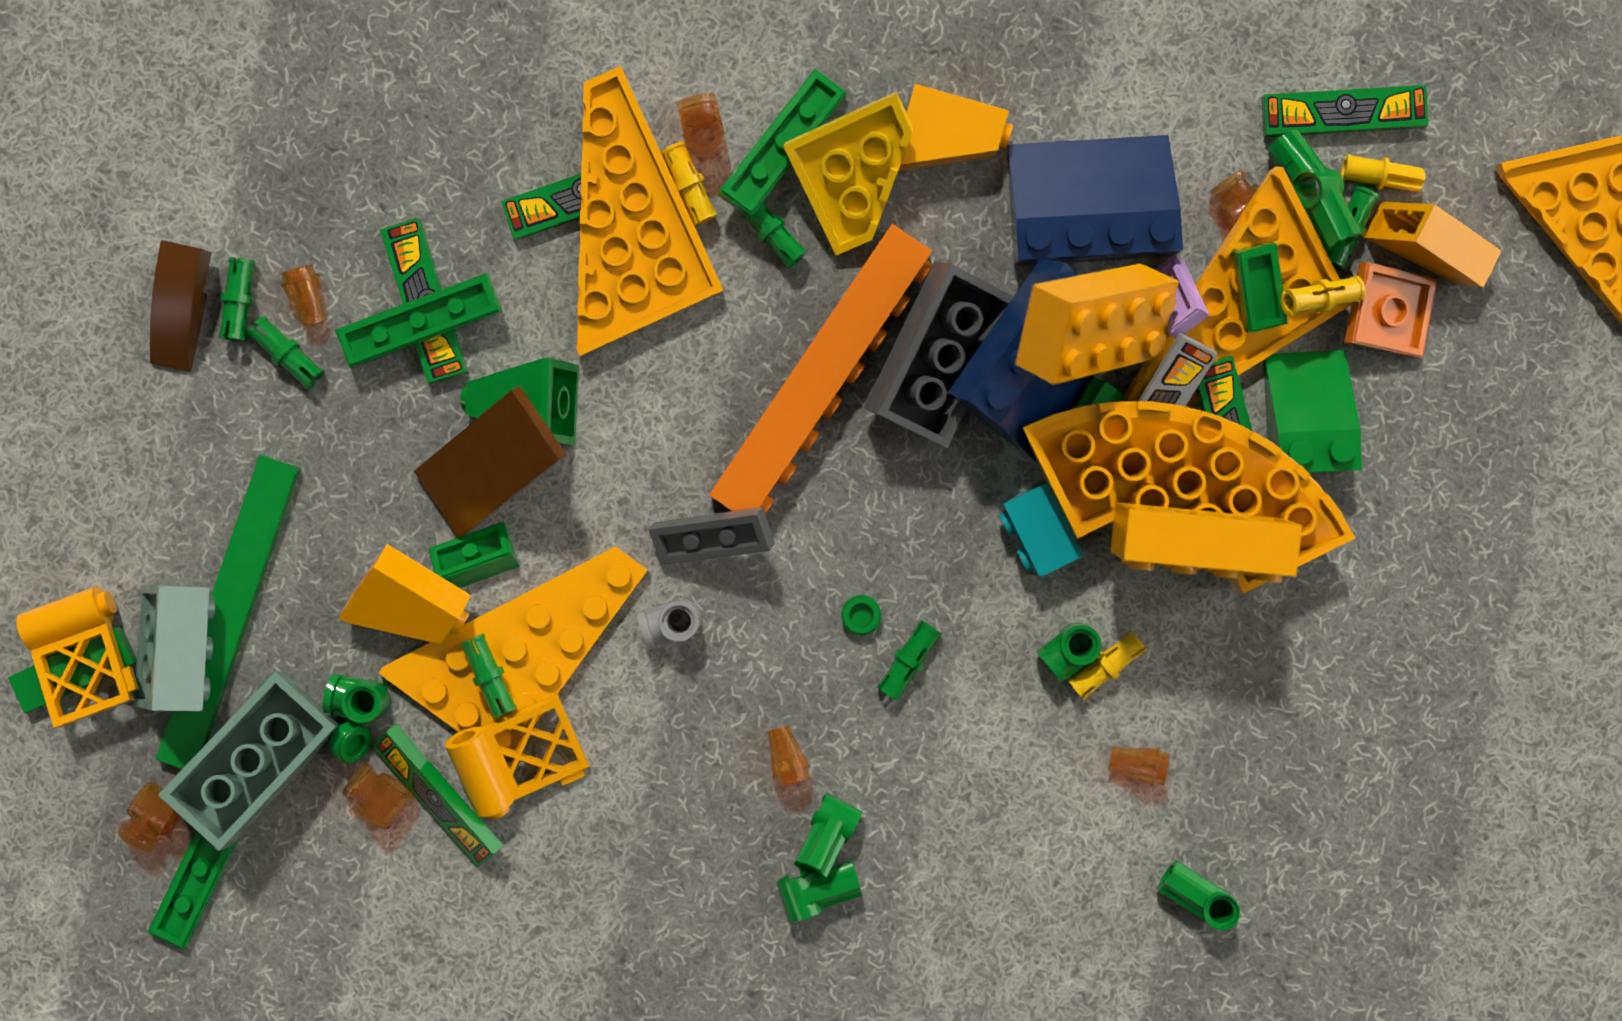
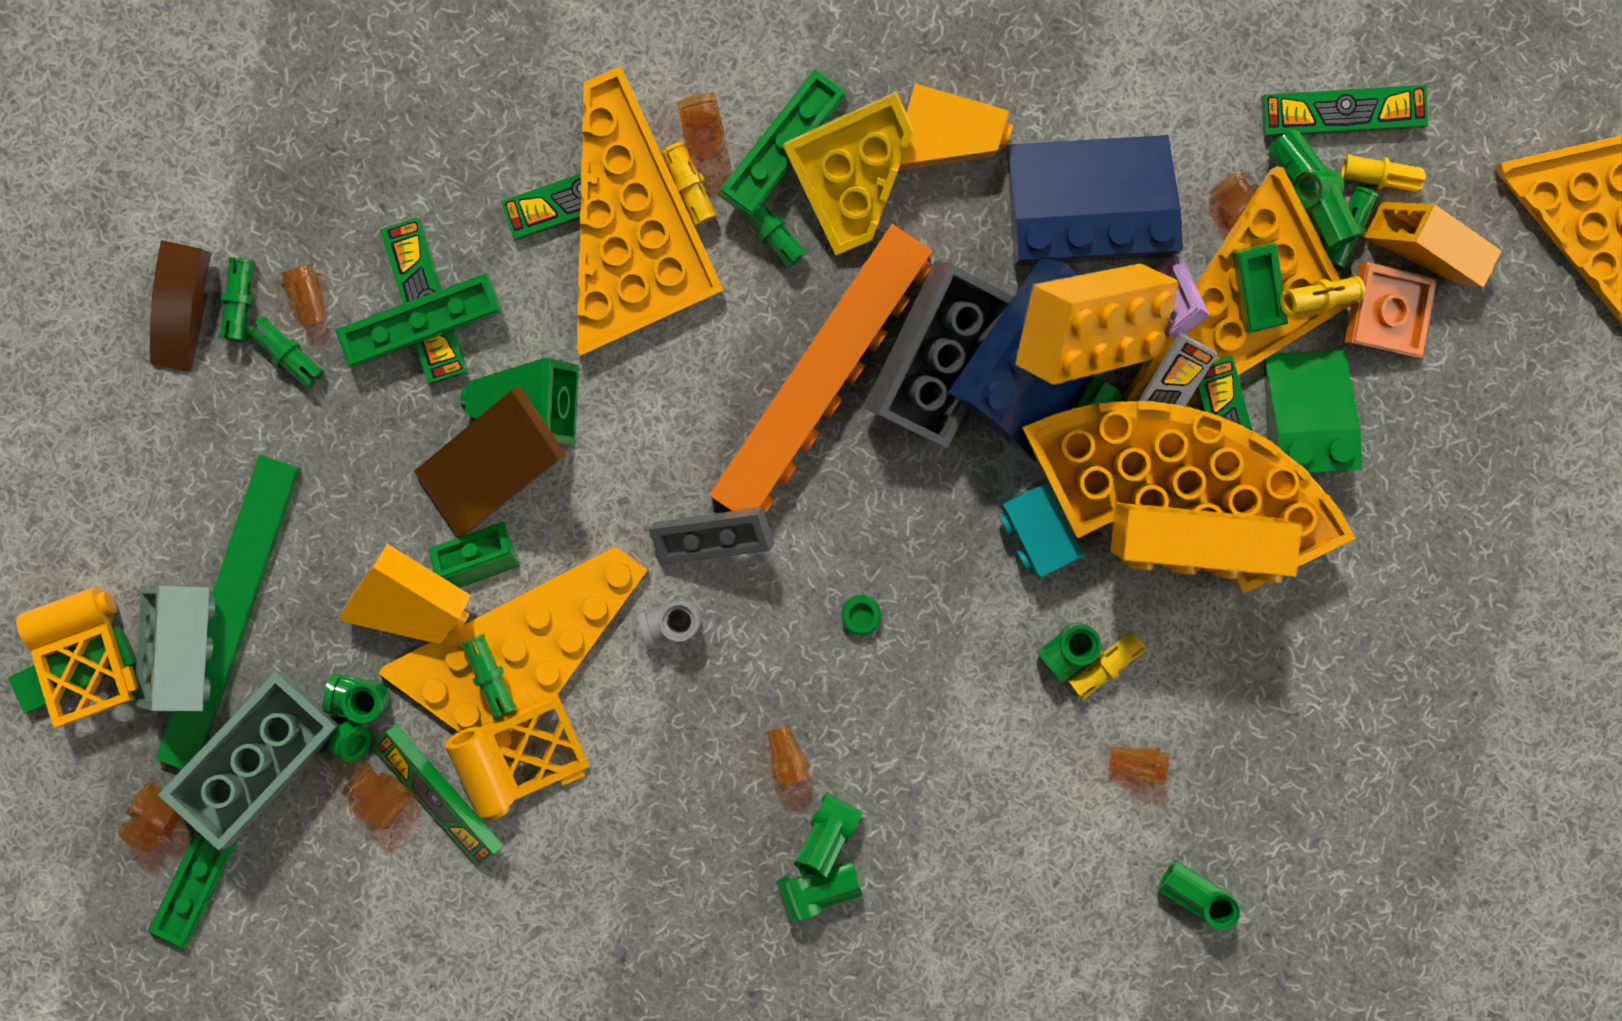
(909, 660): green pin -> none

